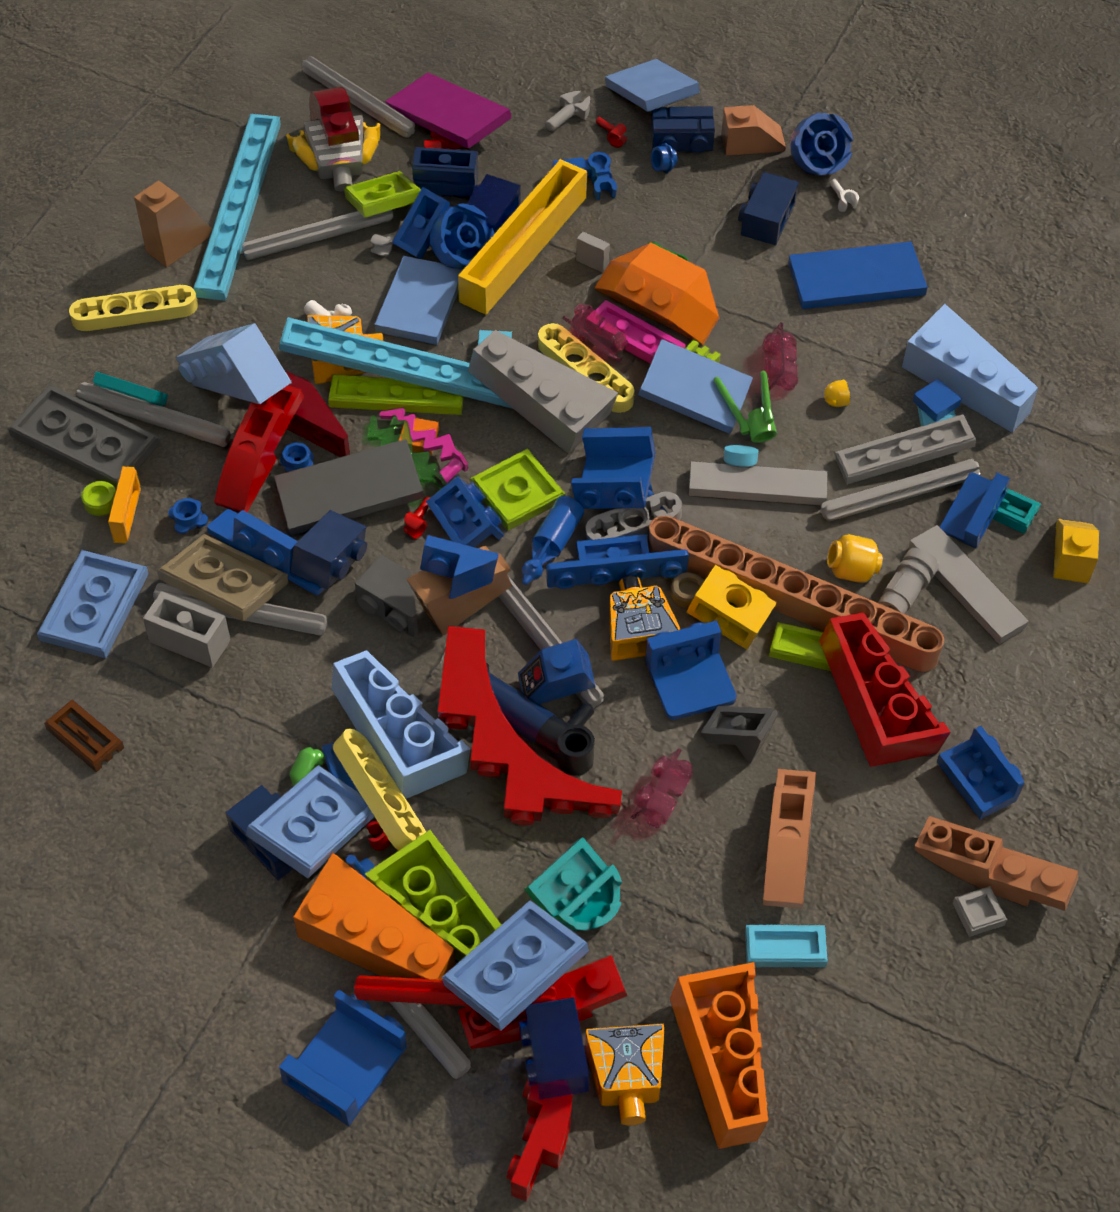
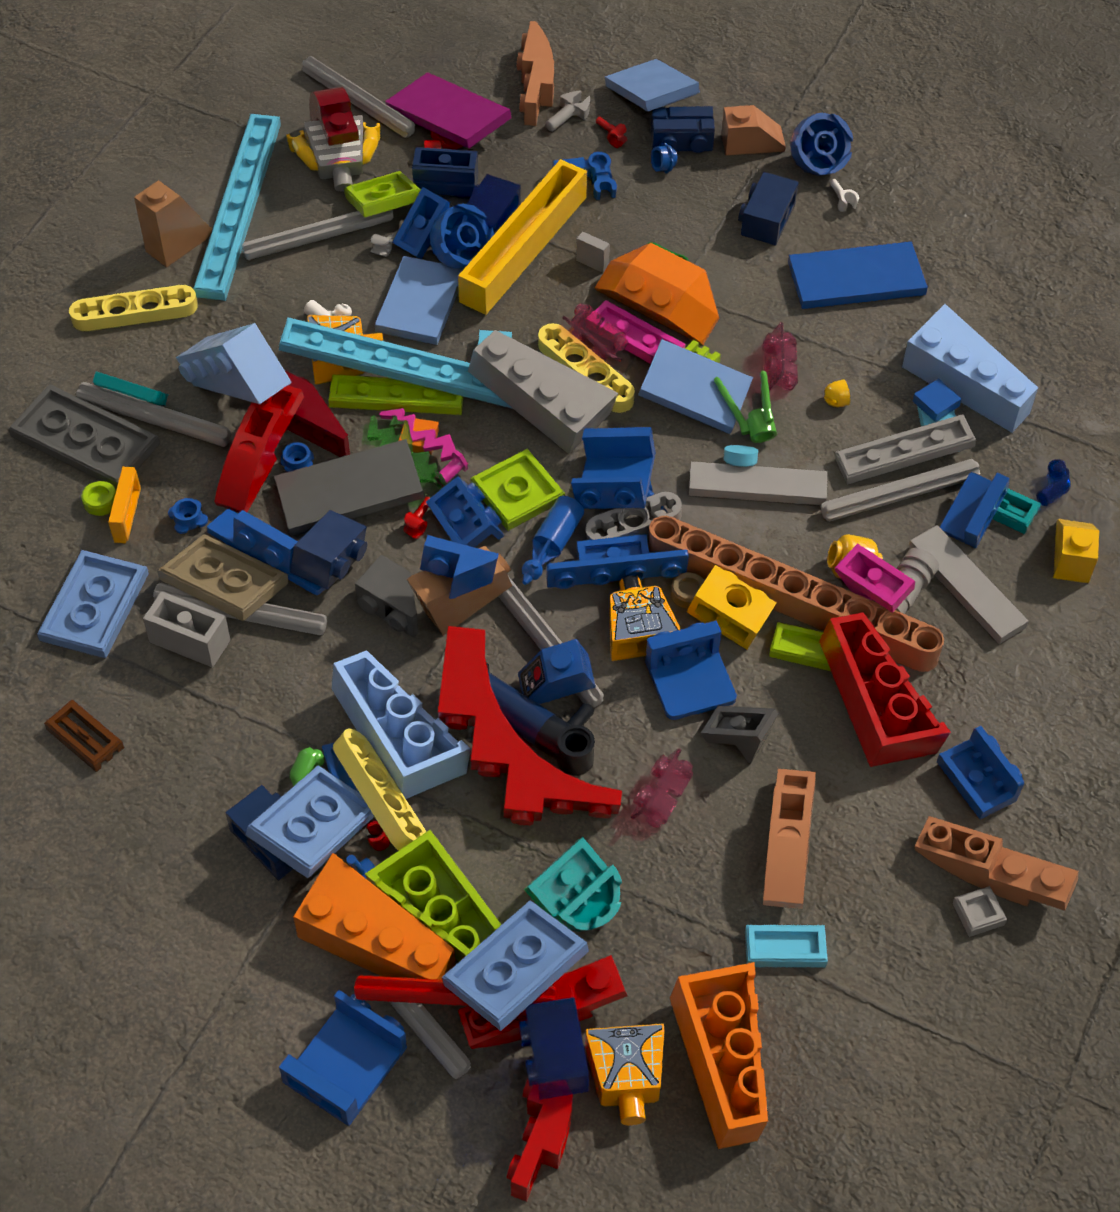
(537, 73): none -> nougat slope
(874, 578): none -> dark pink slope
(1058, 483): none -> clear blue arm

